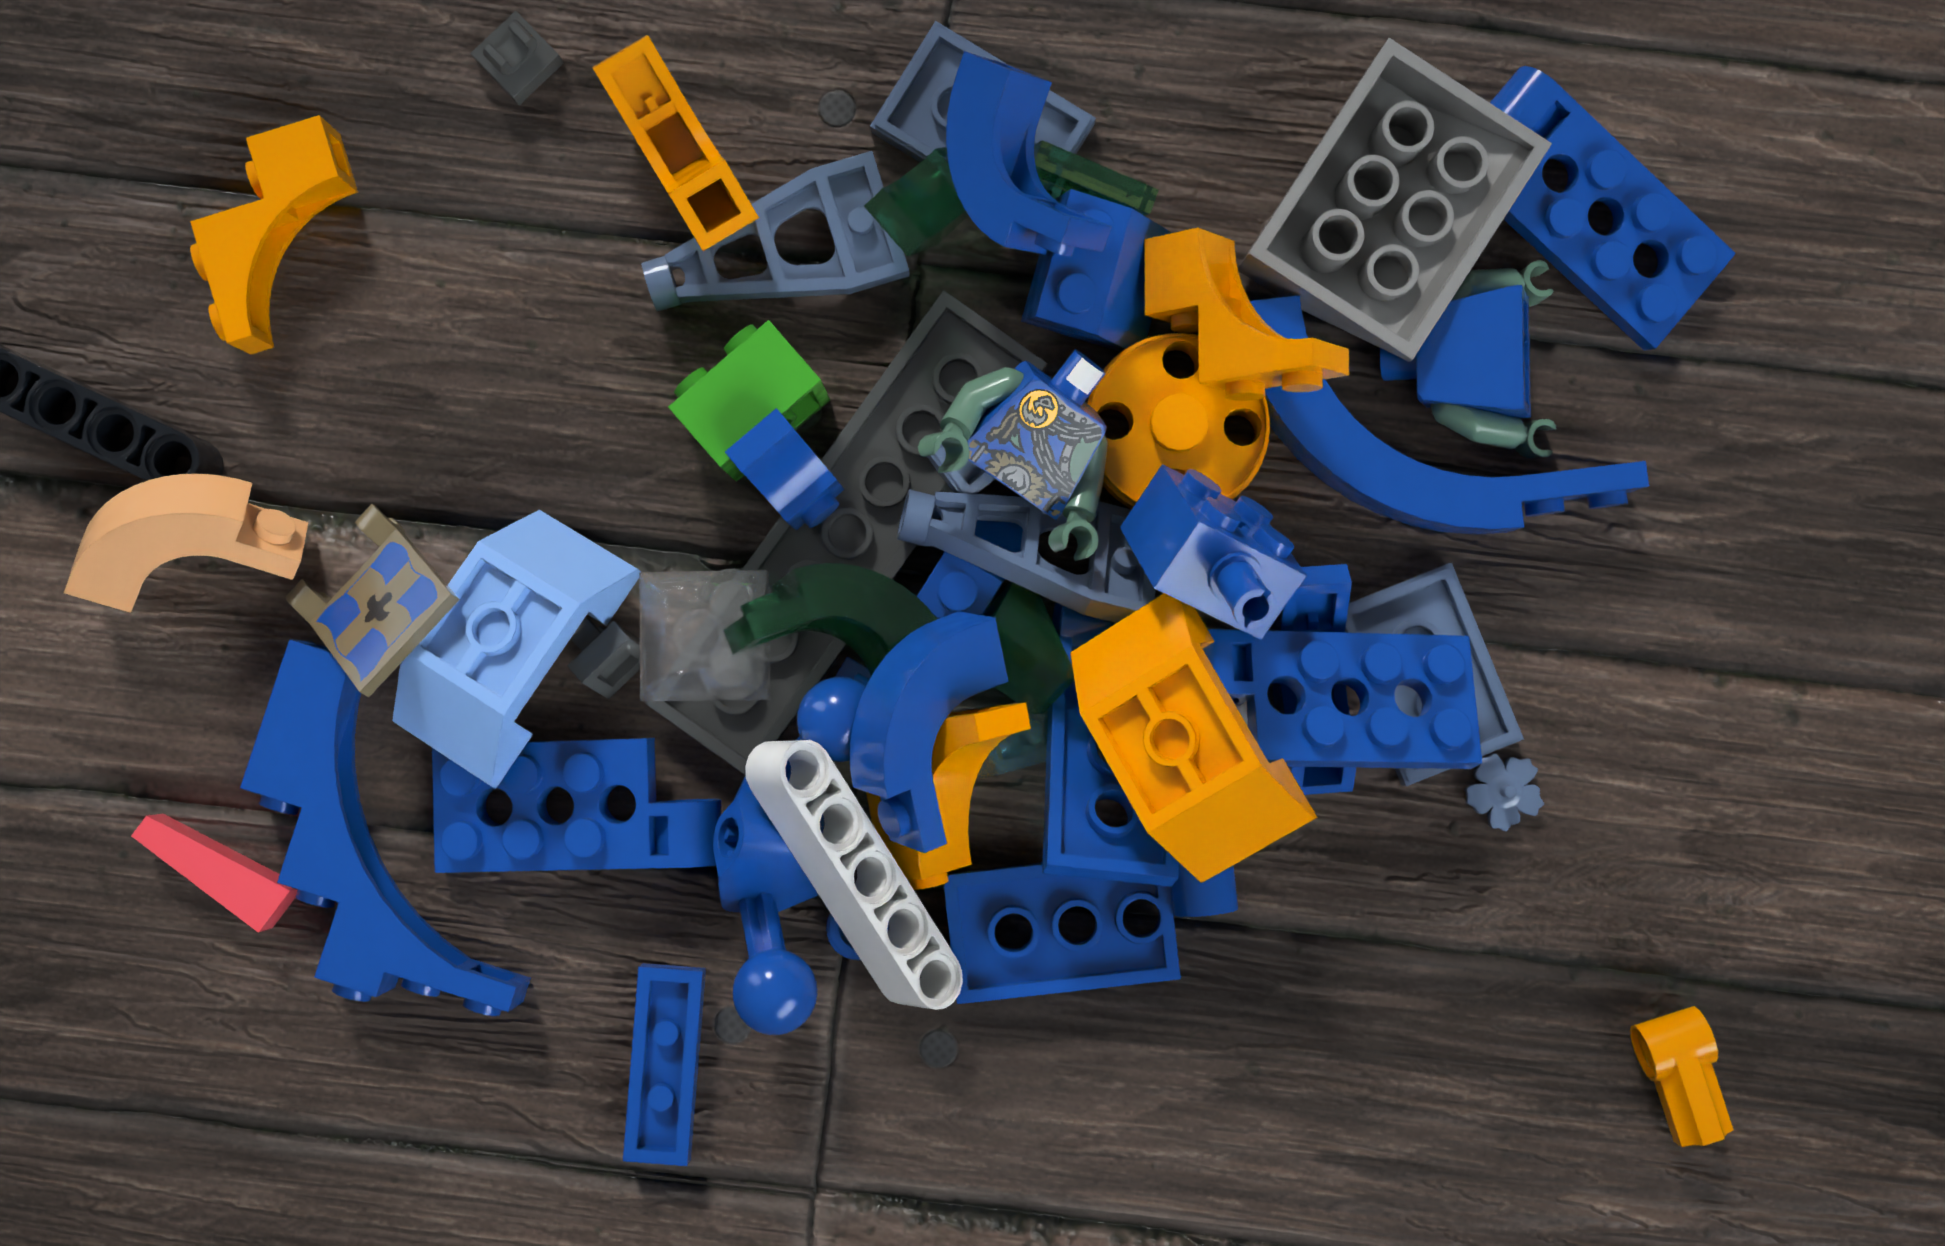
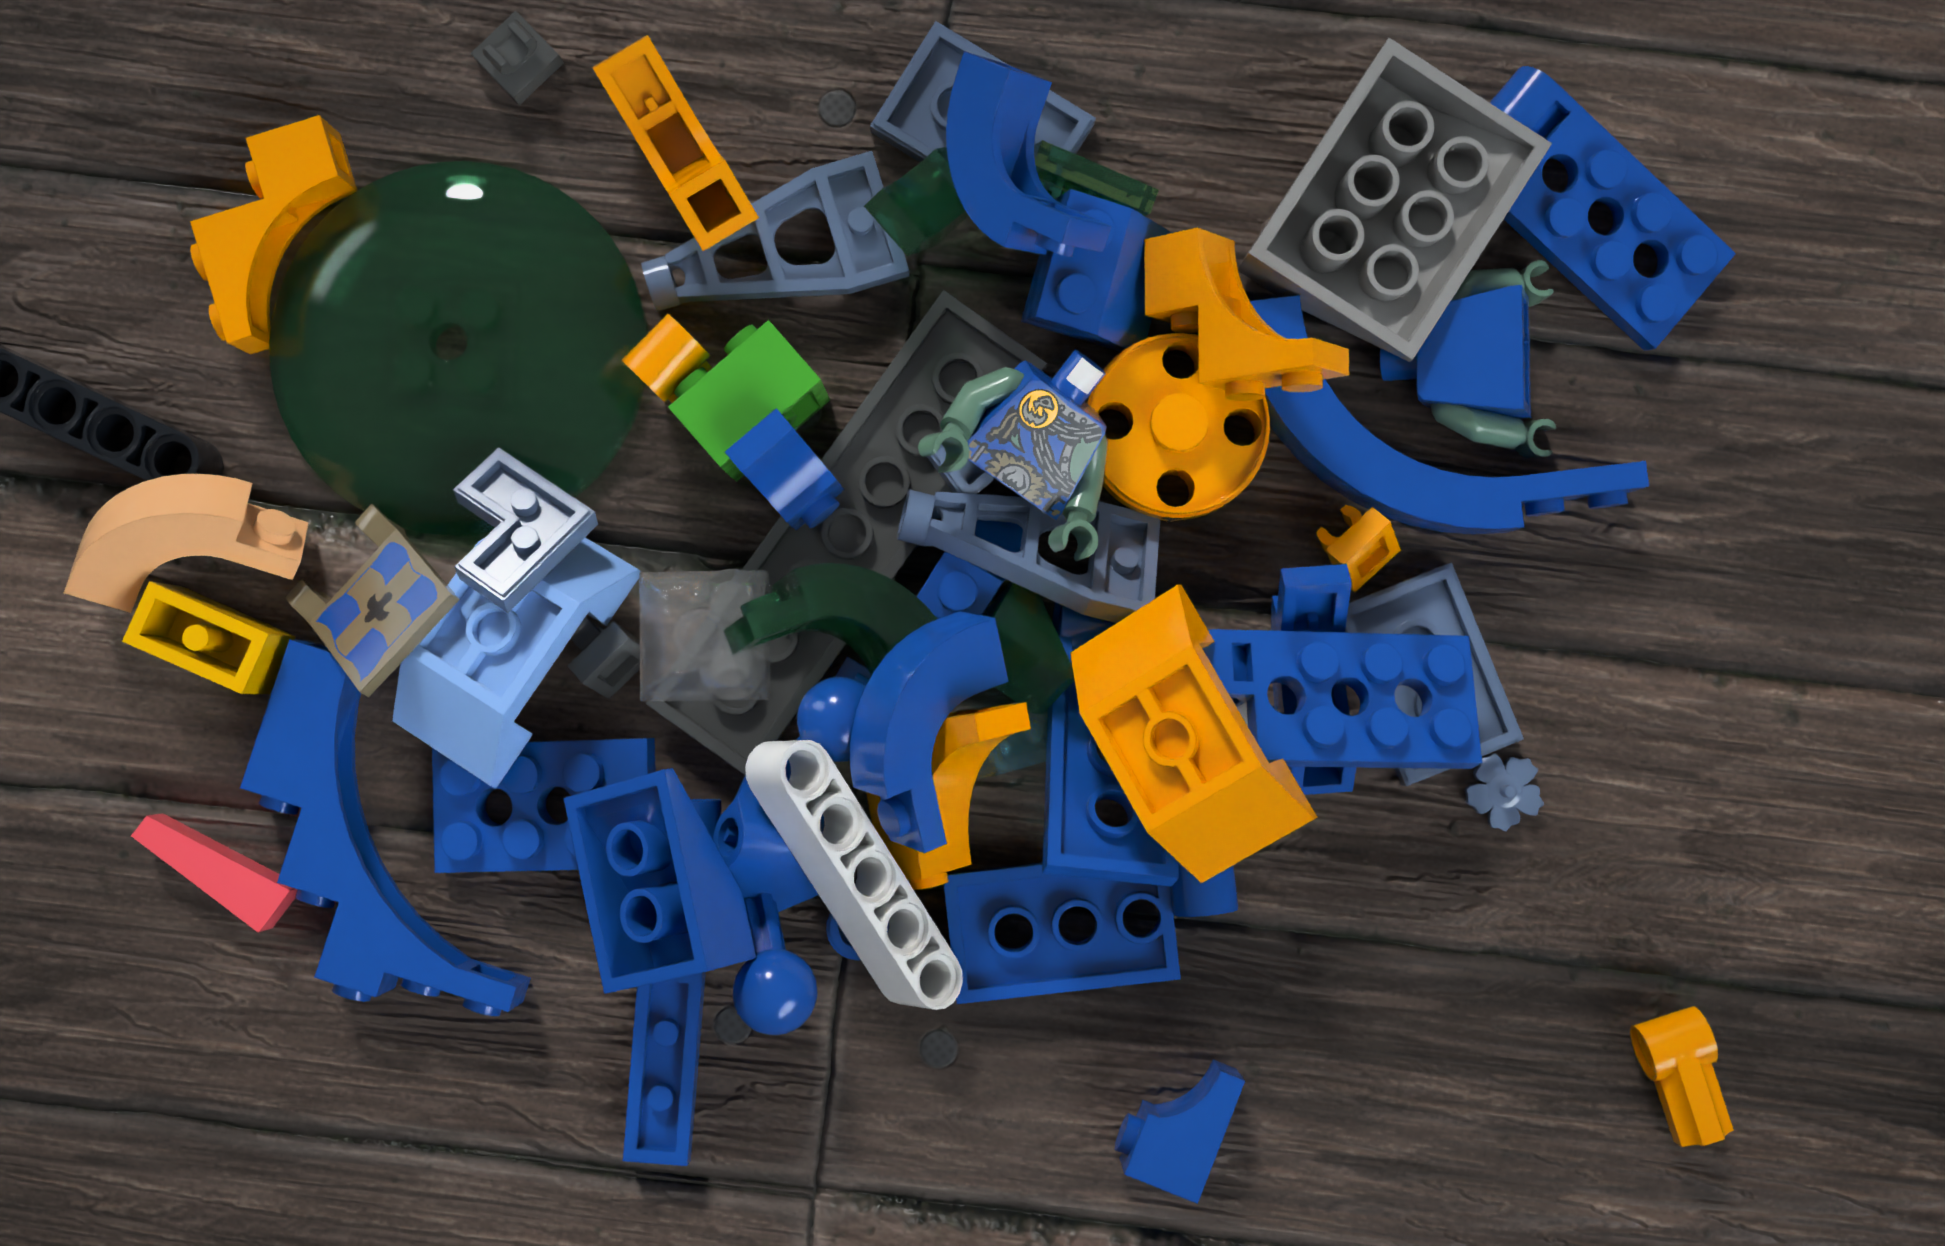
(208, 638): none -> yellow brick
(531, 532): none -> tile
(542, 364): none -> clear green dish
(654, 884): none -> blue slope
(666, 358): none -> light orange piece
(1178, 1140): none -> blue arch
(1212, 550): blue brick -> none
(1364, 546): none -> light orange tile

